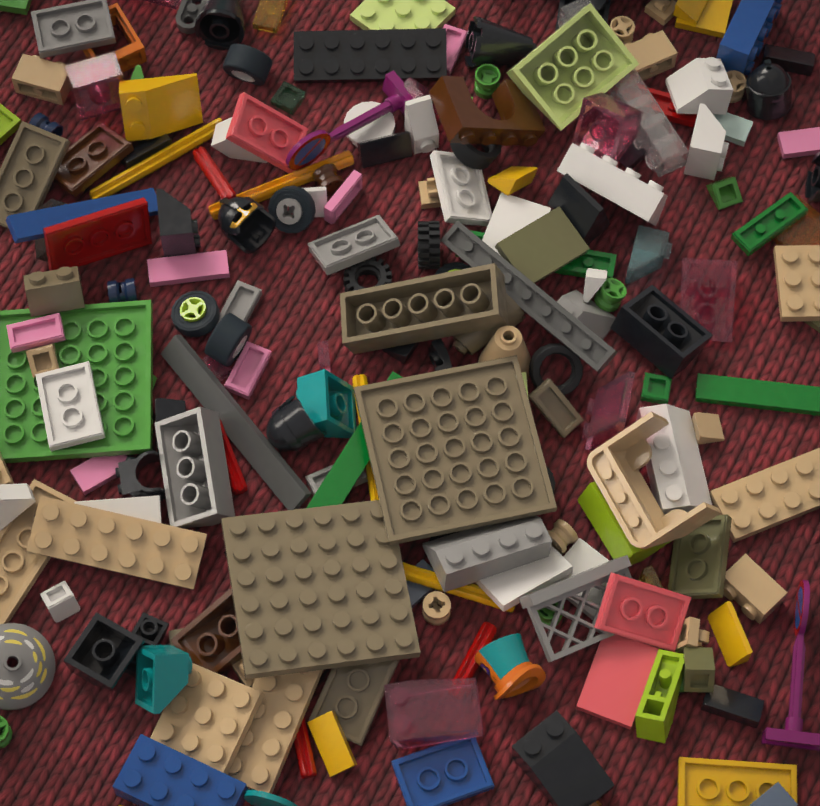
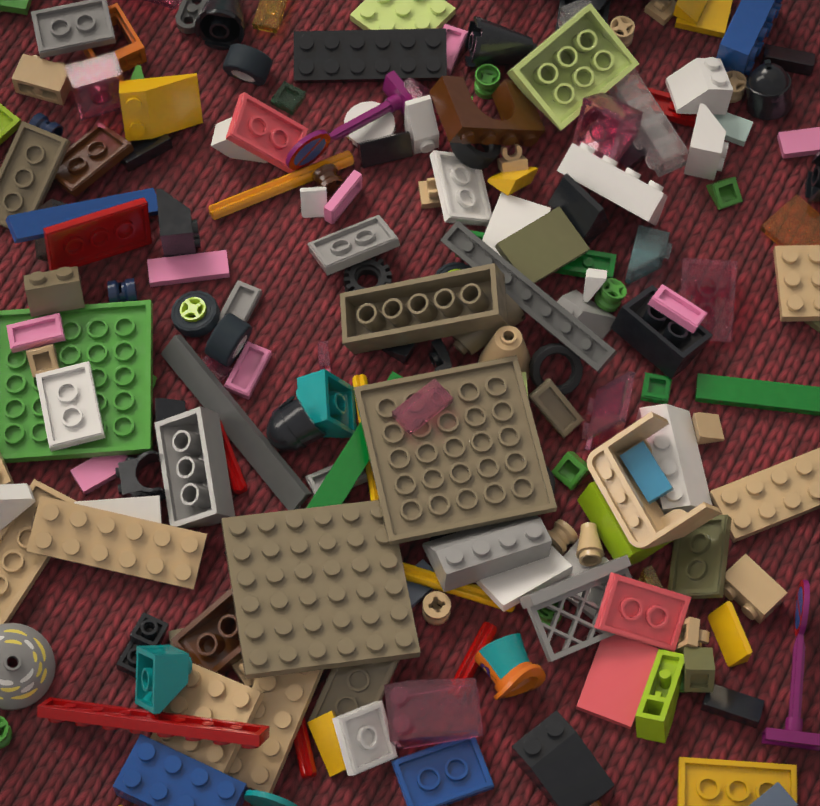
(60, 601): white slope -> none
(103, 652): black slope -> none
(155, 161): yellow axle -> none
(164, 724): none -> red plate
(213, 173): red axle -> none
(245, 223): black helmet -> none
(299, 203): black wheel -> none
(364, 738): none -> white tile
(422, 406): none -> clear pink tile
(428, 245): black tyre -> none
(512, 162): none -> tan tile
(571, 470): none -> bright green slope
(589, 545): none -> tan cone
(646, 472): none -> dark azure tile
(653, 54): tan brick -> none
(677, 308): none -> bright pink tile
(769, 223): green tile -> none

